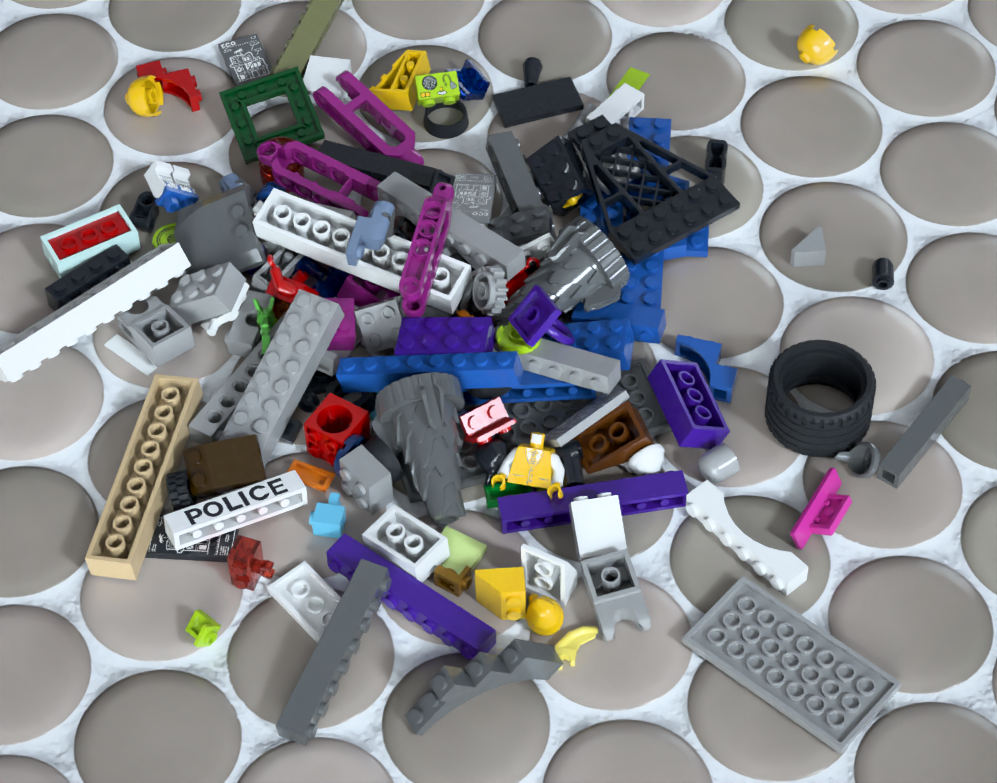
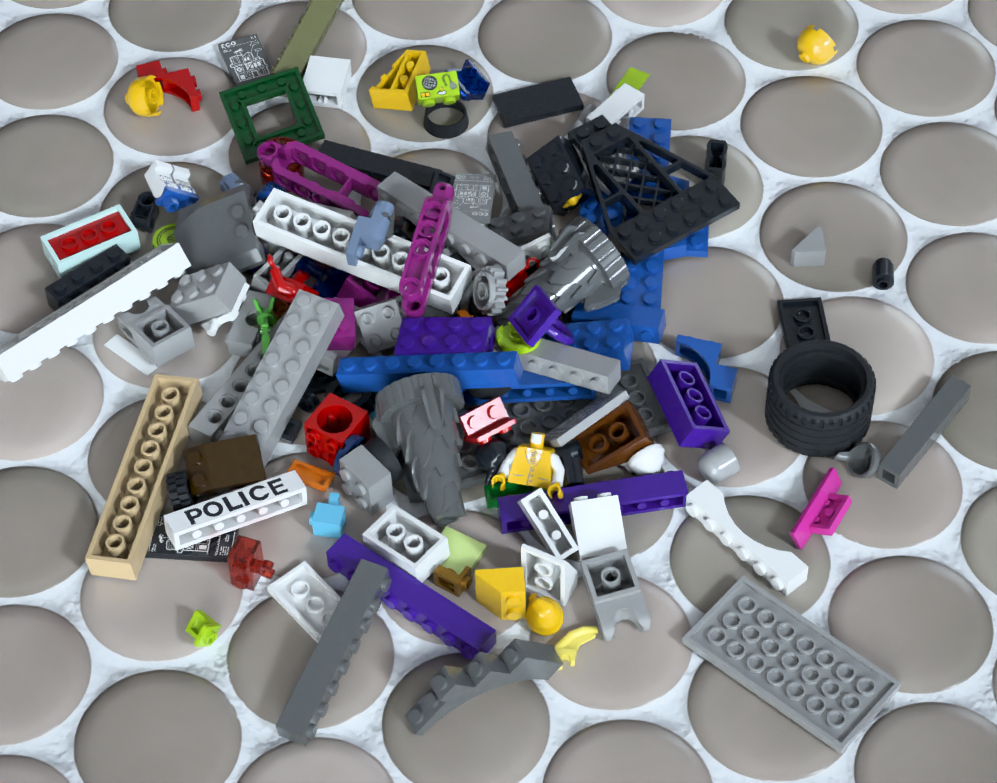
(363, 98): magenta piece -> none
(531, 69): black cone -> none
(547, 524): none -> white brick
(802, 320): none -> black tile

